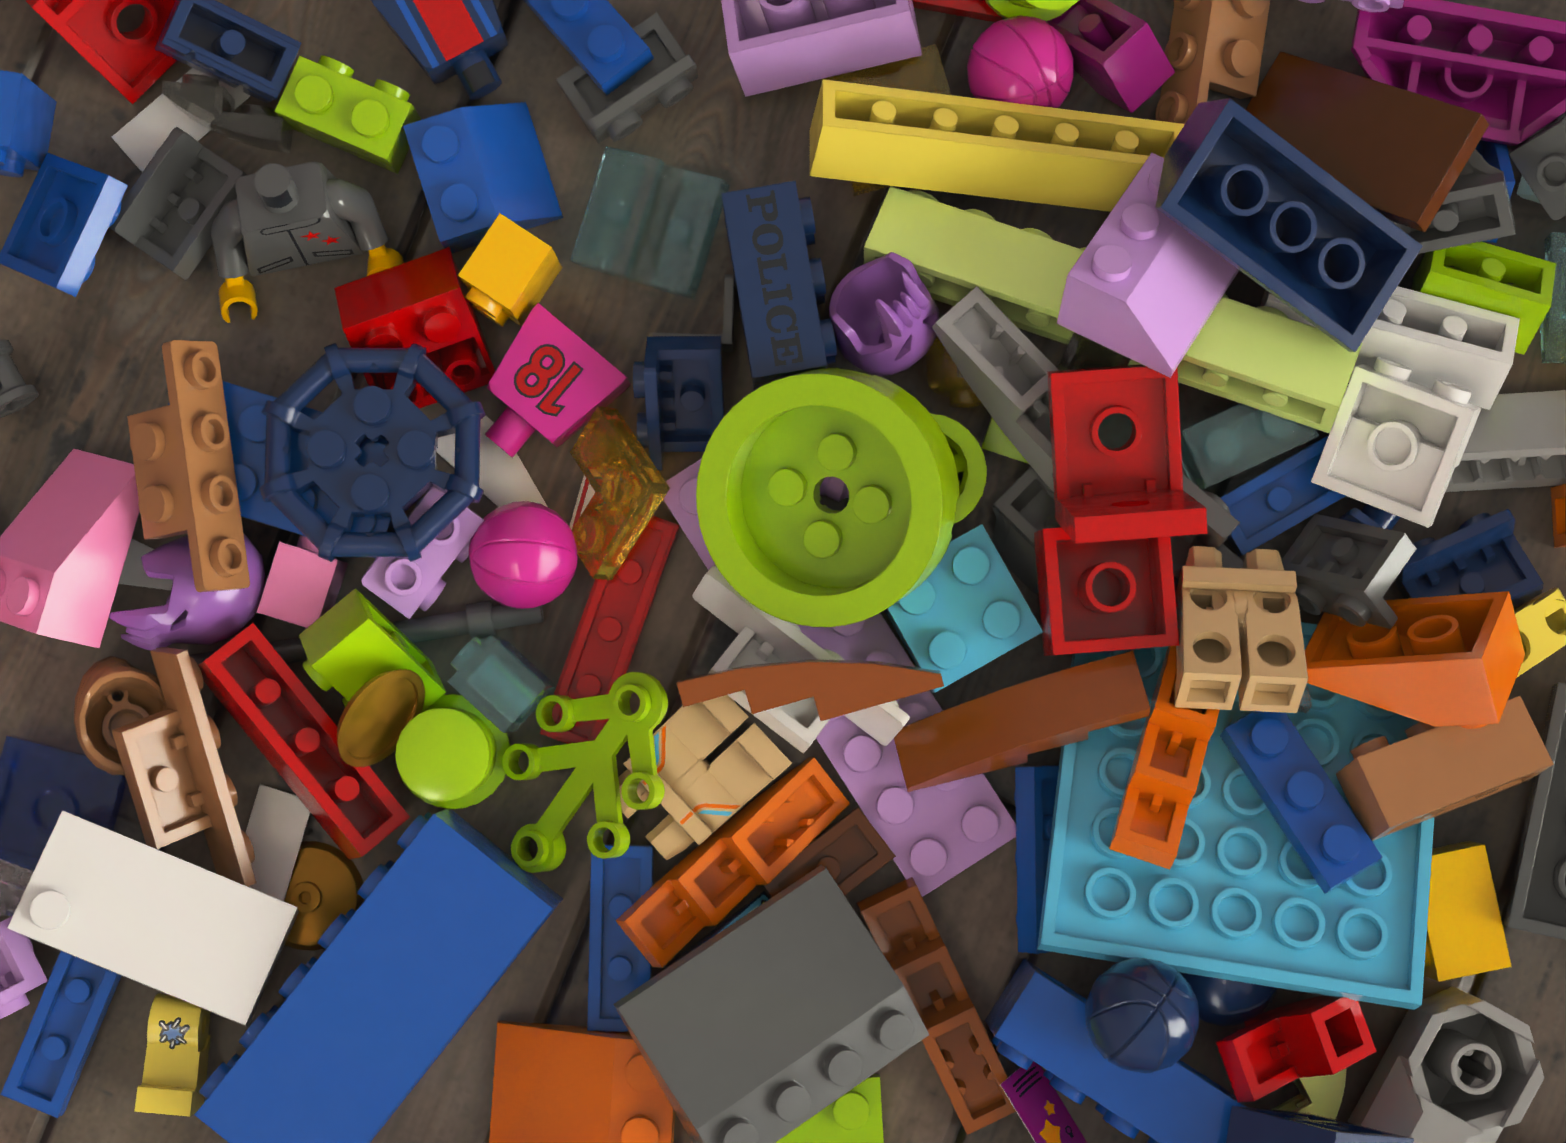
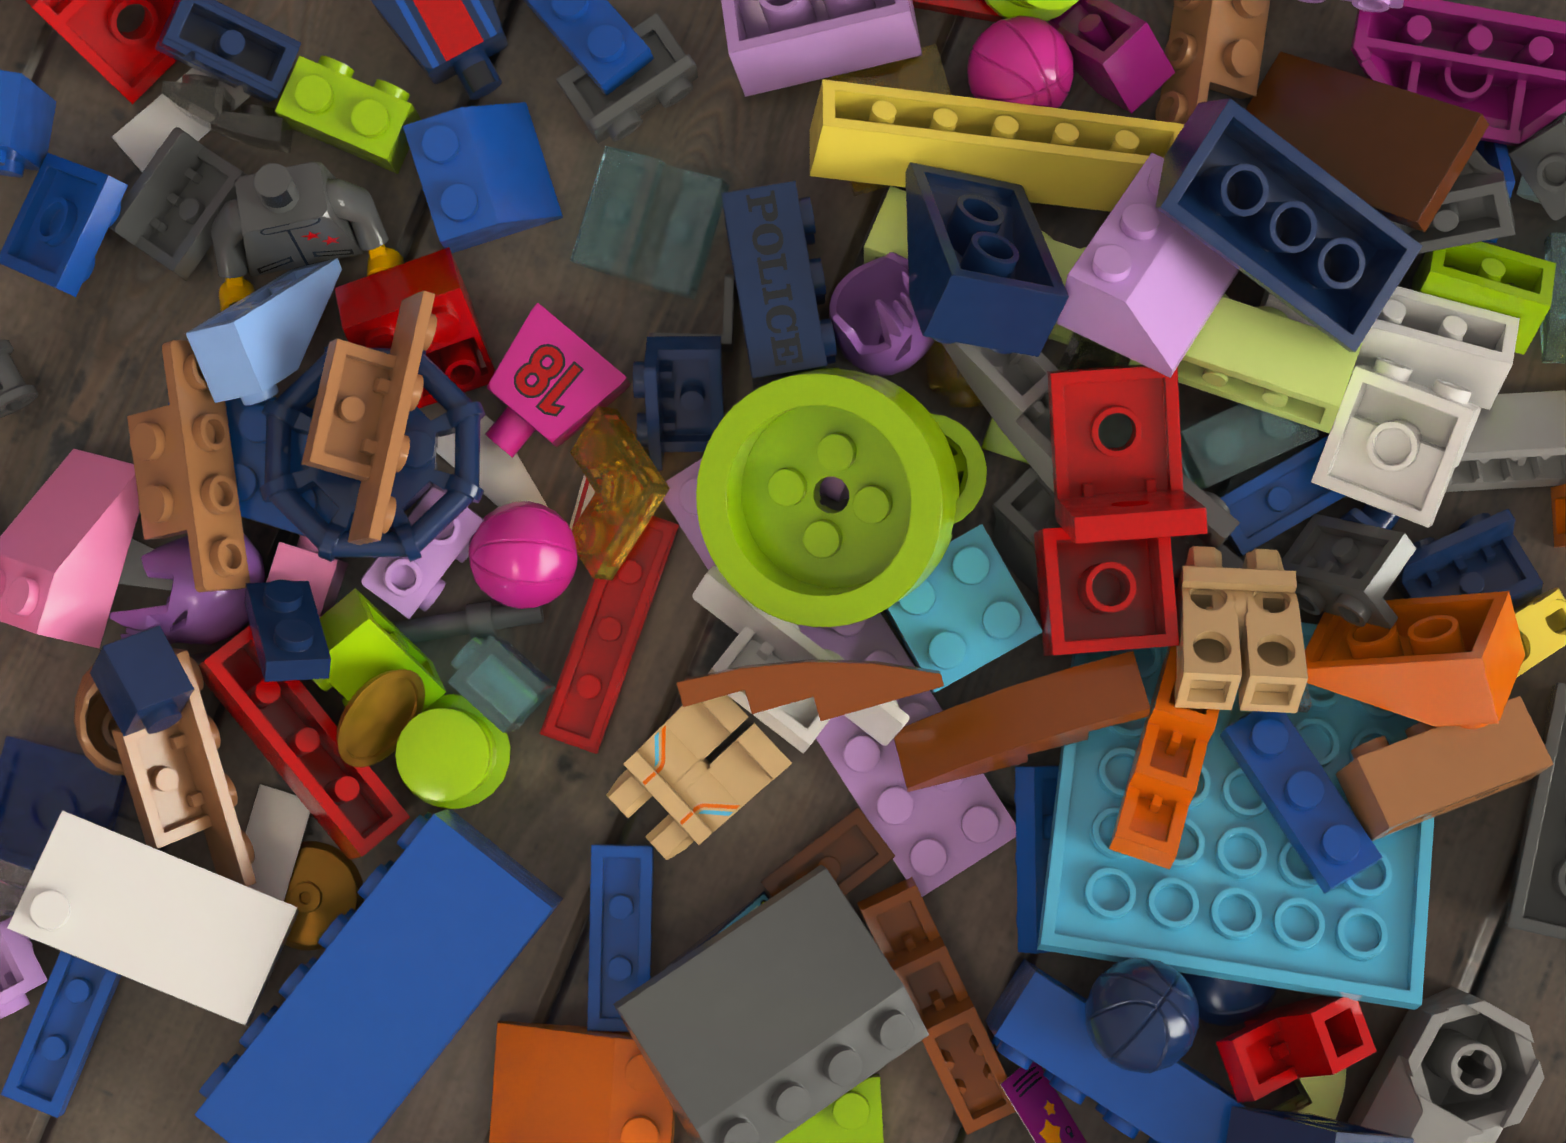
(142, 682): none -> dark blue brick
(174, 1058): light yellow leg -> none
(264, 334): none -> light blue slope
(287, 631): none -> dark blue plate
(365, 413): none -> medium nougat bracket
(509, 272): yellow brick -> none
(594, 768): lime plant -> none
(733, 862): orange slope -> none
(979, 263): none -> dark blue slope
(1463, 915): yellow brick -> none

